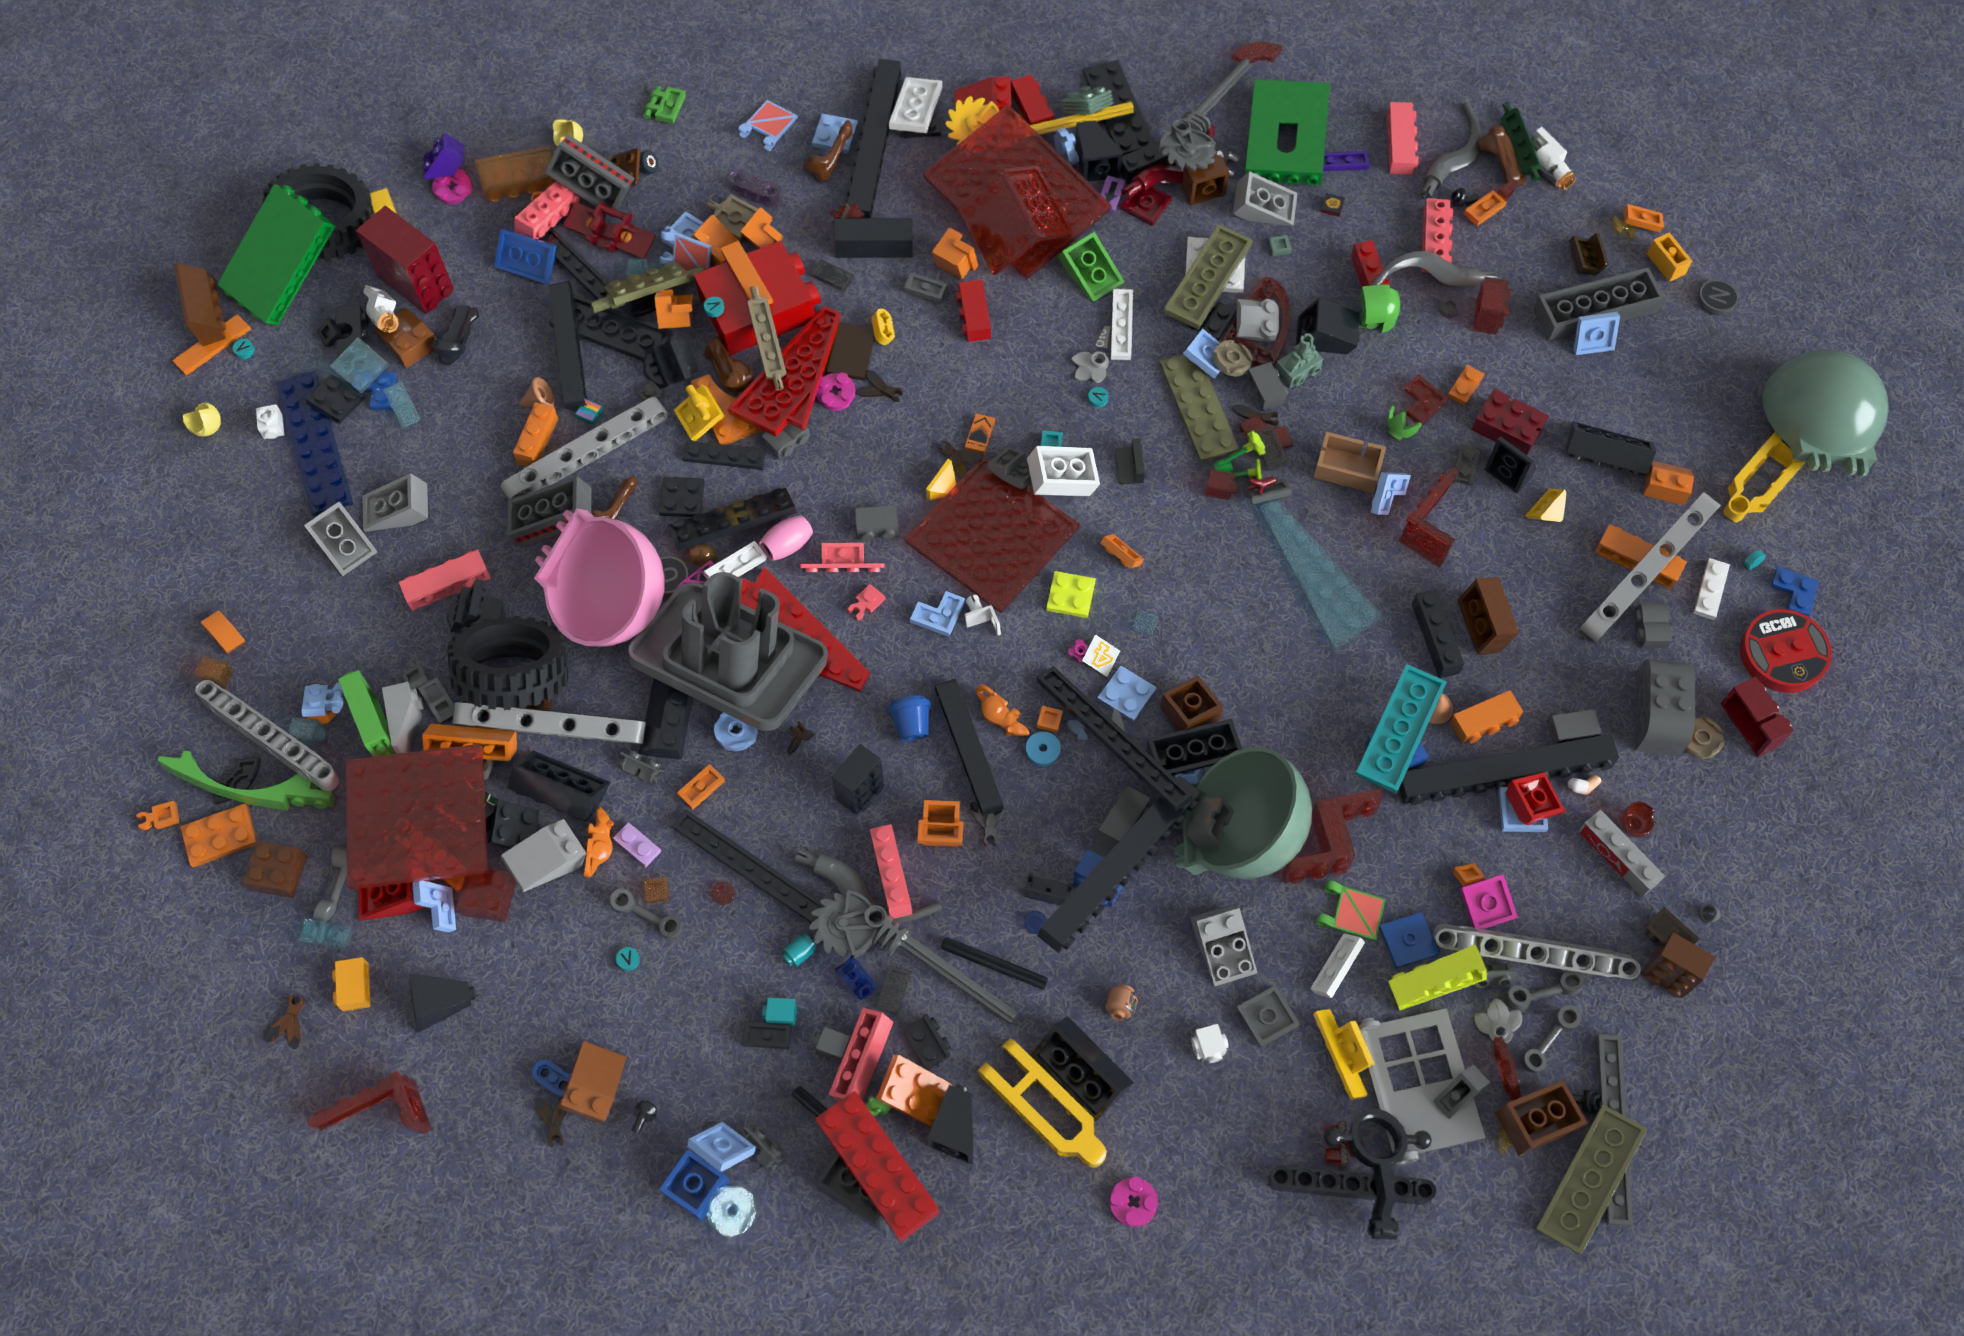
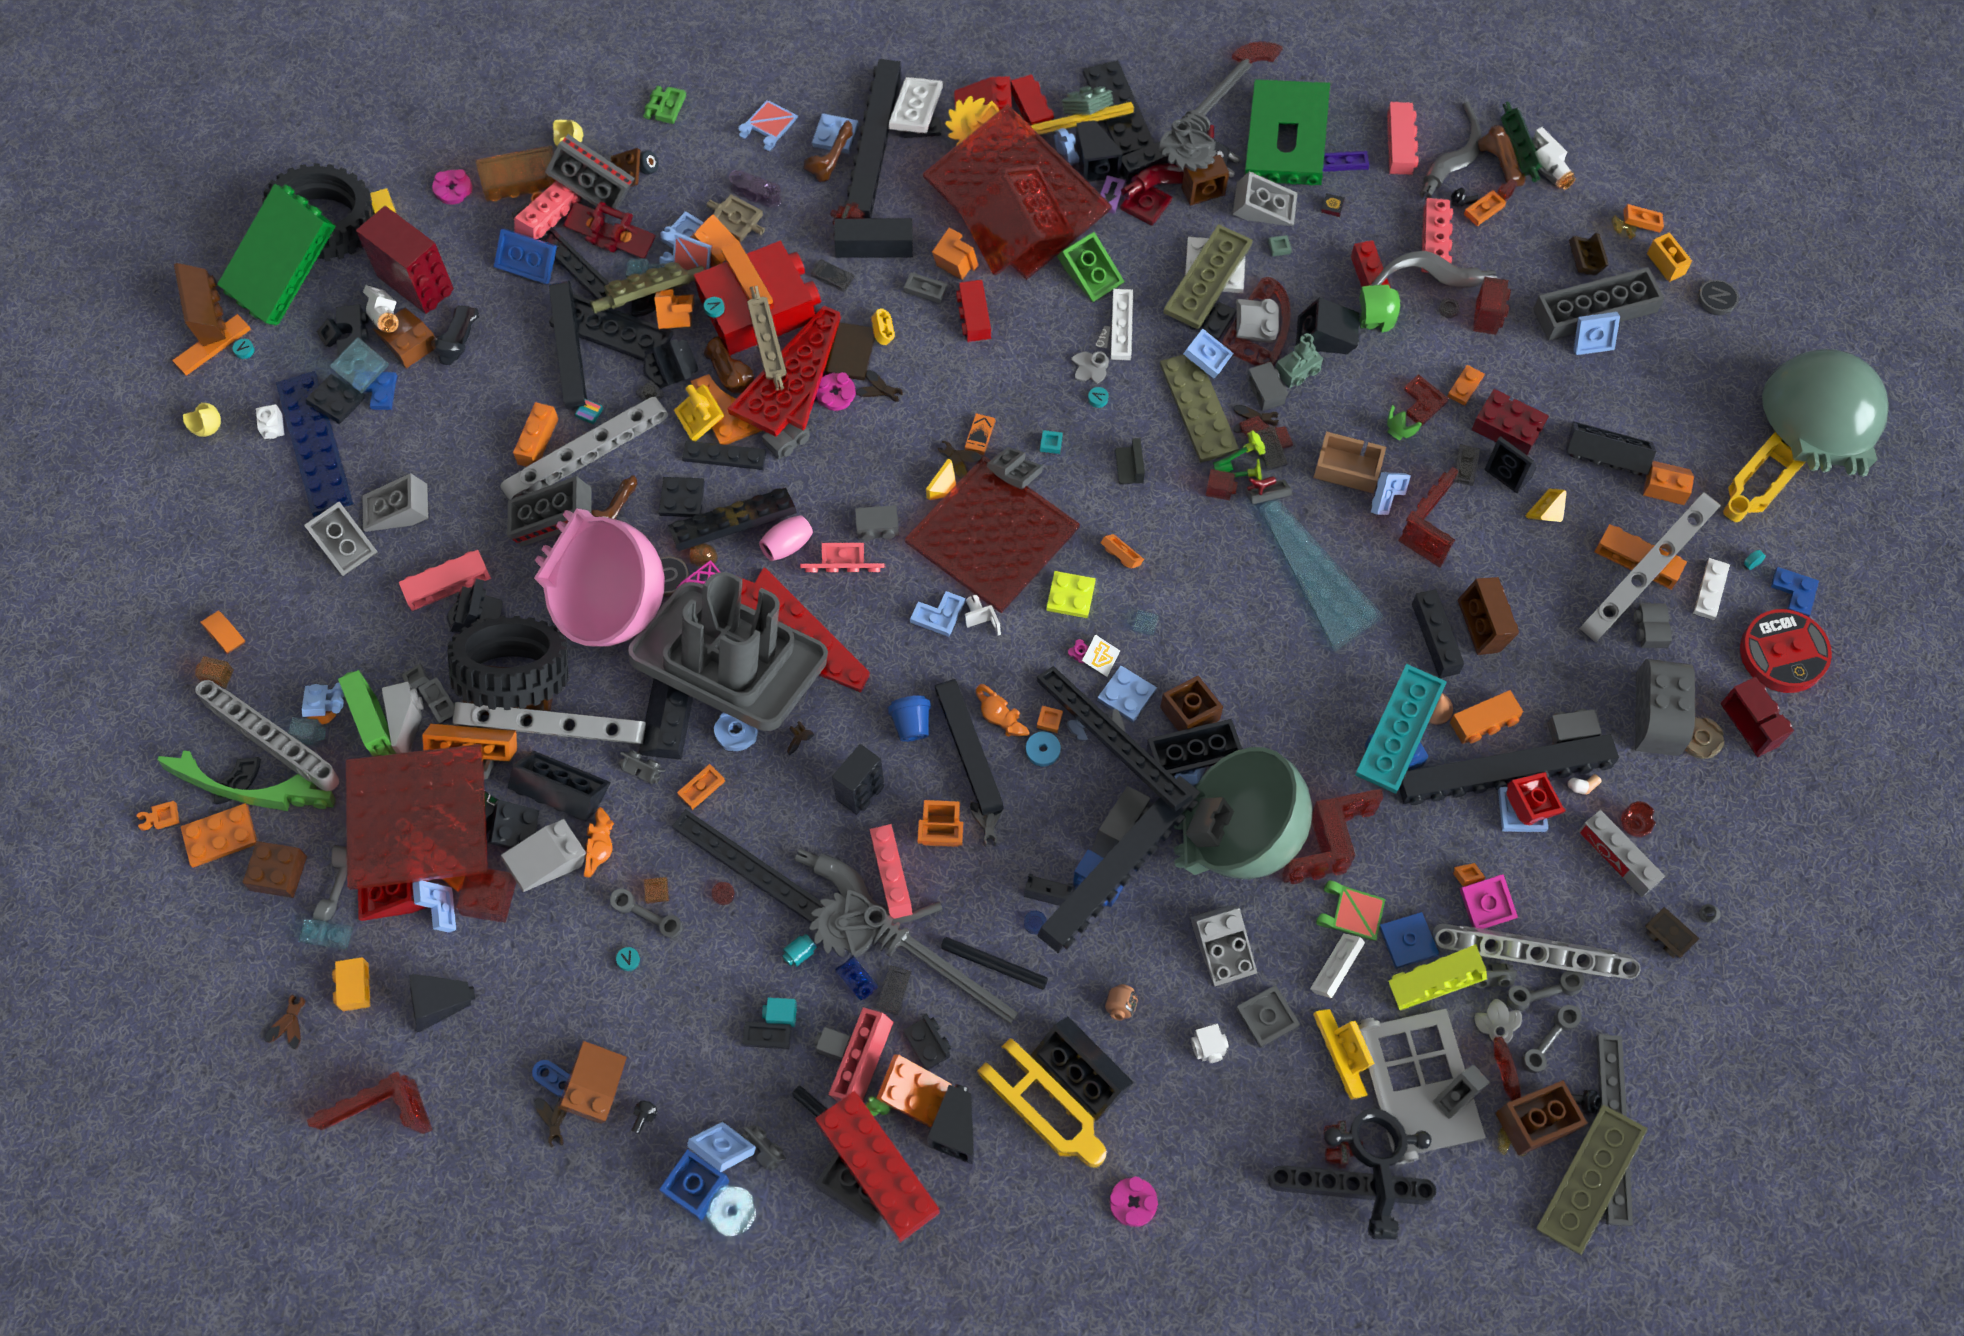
(402, 404): clear light blue slope -> none
(444, 157): dark purple slope -> none
(538, 392): nougat hat -> none
(637, 844): lavender plate -> none
(740, 561): white plate -> none
(759, 231): orange plate -> none
(868, 600): coral plate -> none
(1063, 471): white brick -> none
(1232, 358): dark tan tile -> none
(1678, 966): reddish brown brick -> none

